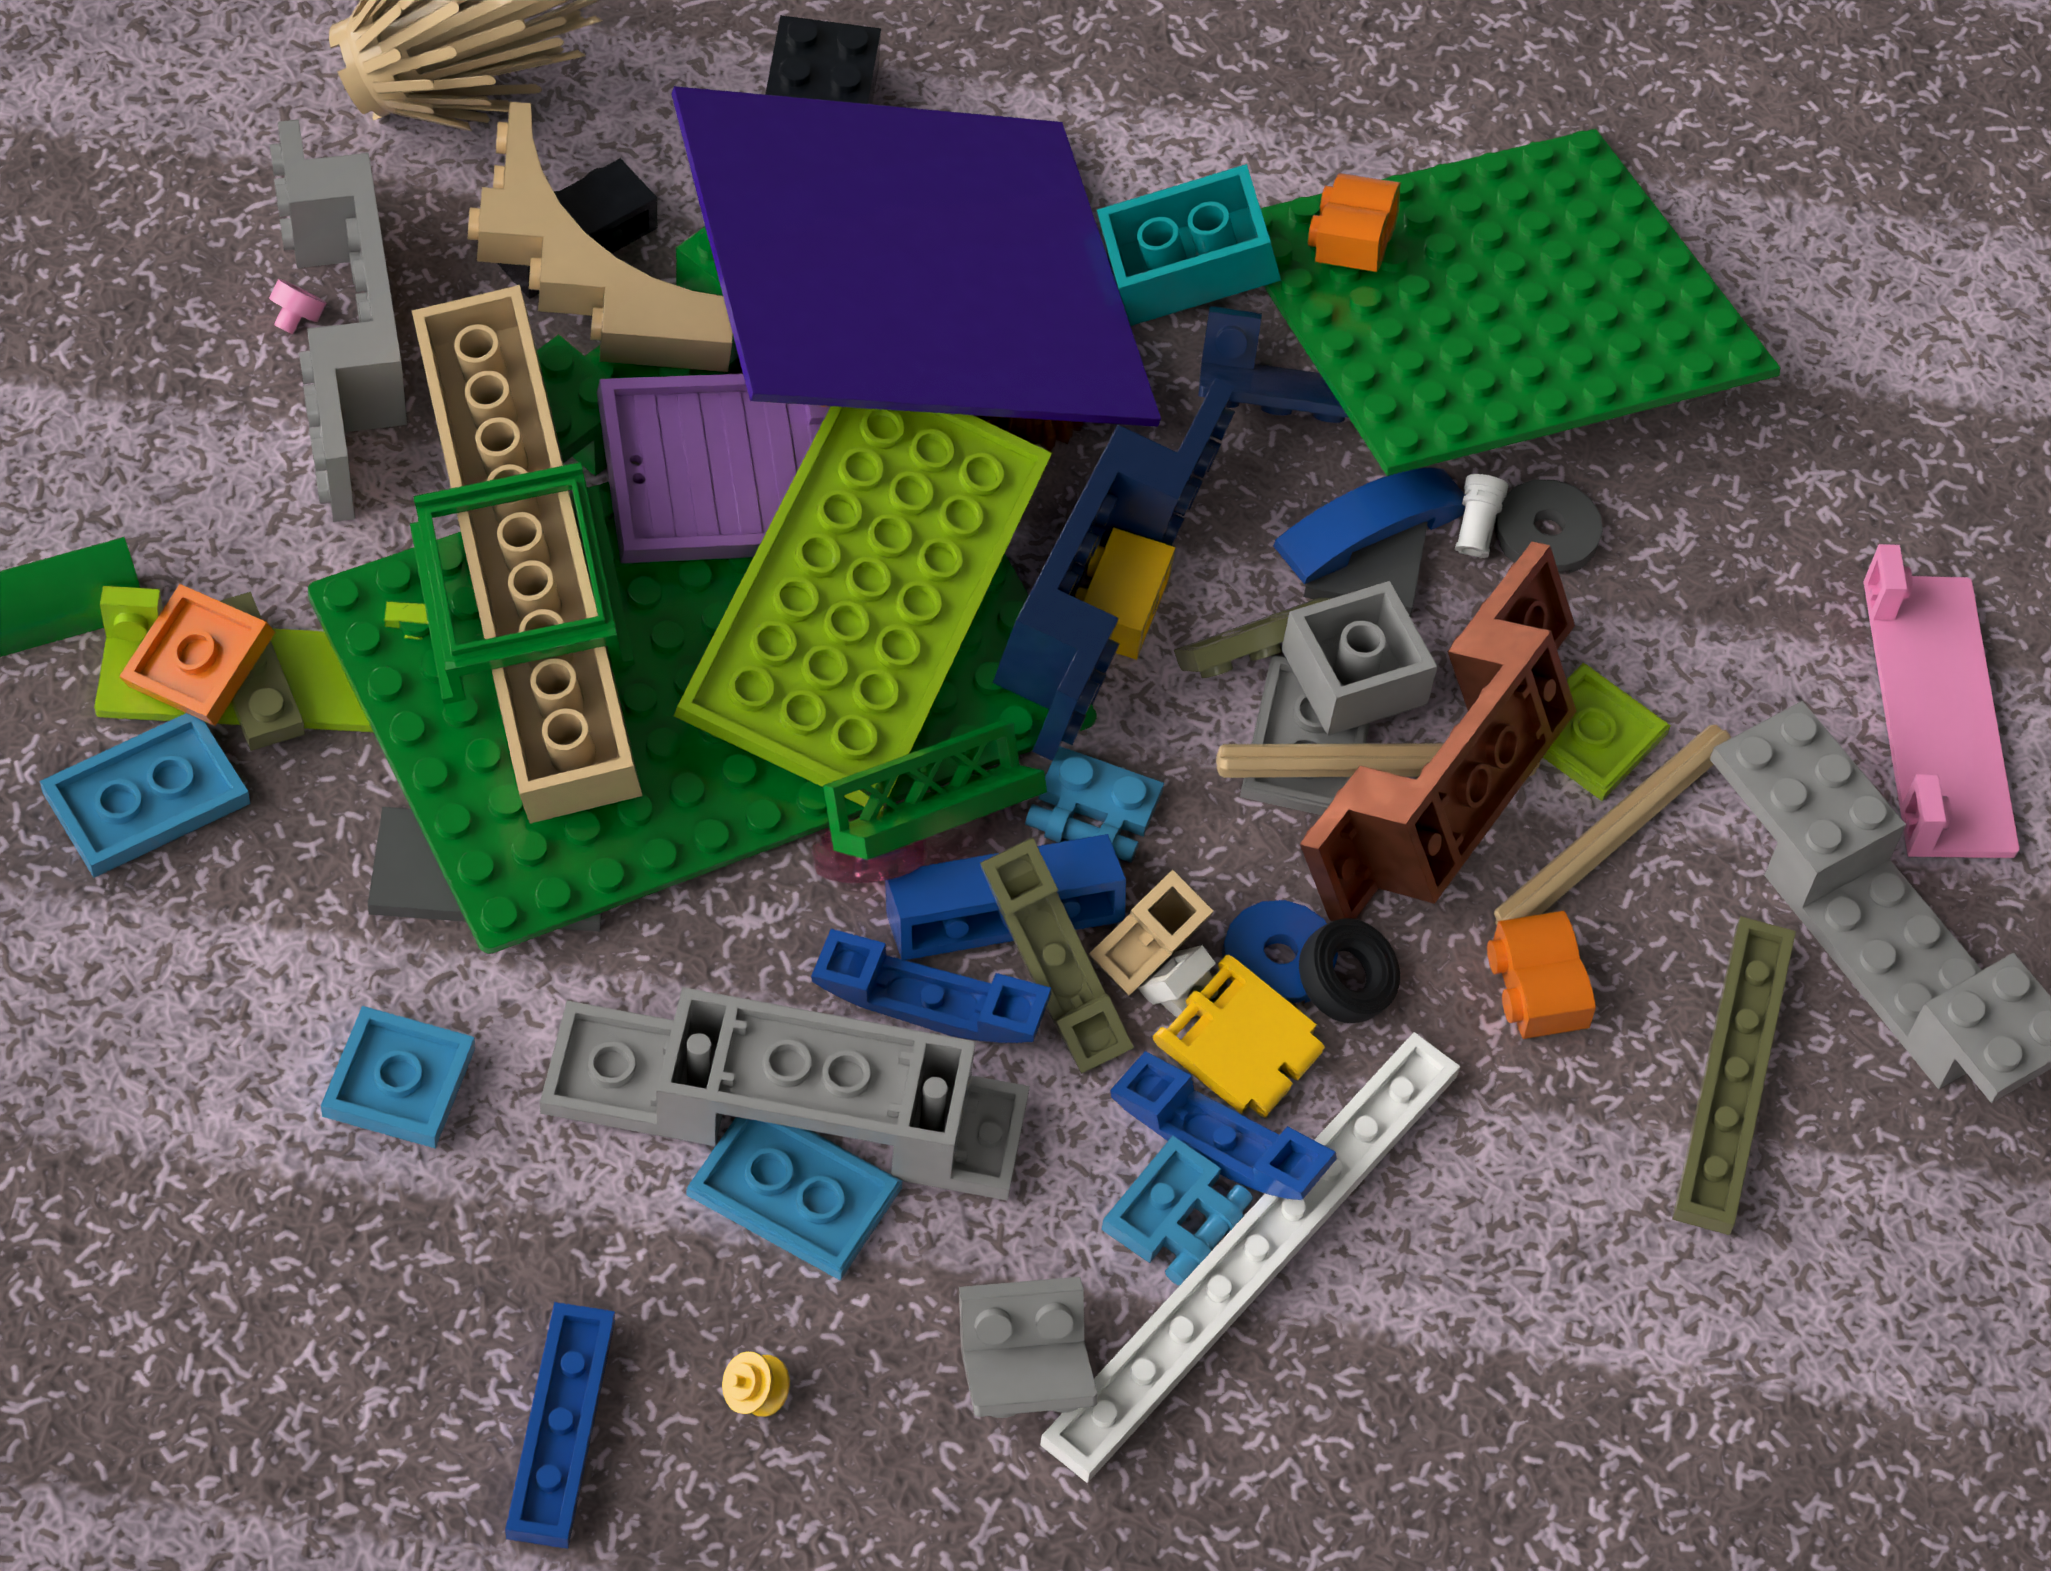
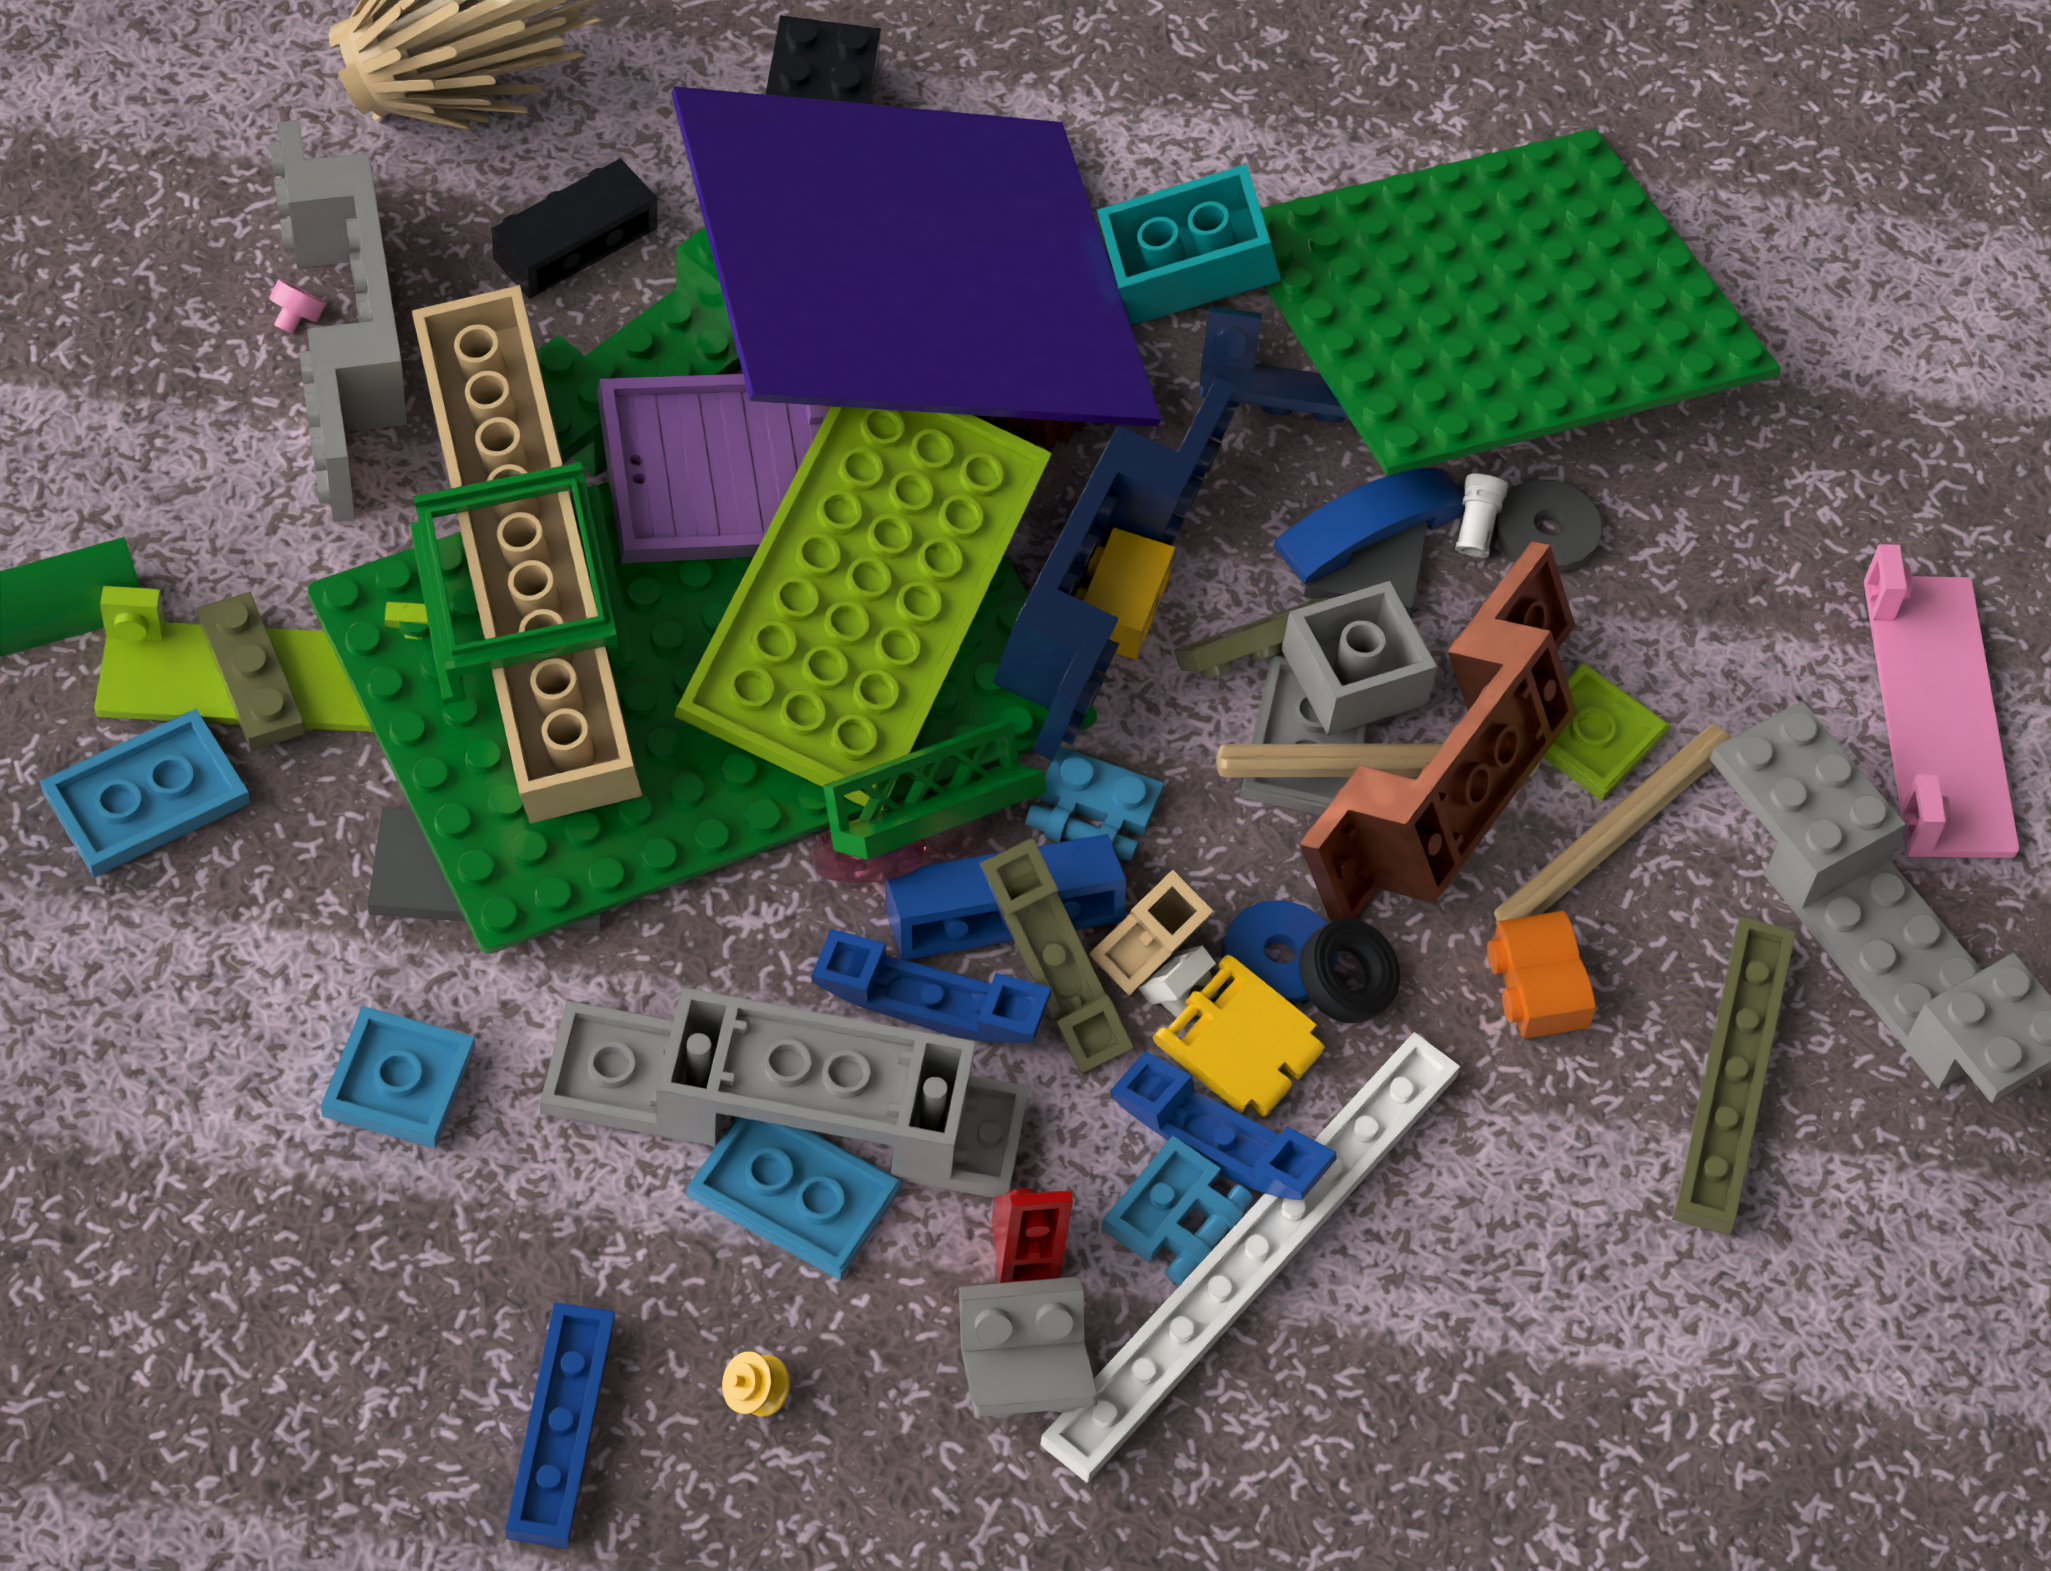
(197, 654): orange tile -> none
(631, 312): tan arch -> none
(1030, 1233): none -> red slope
(1355, 222): orange brick -> none

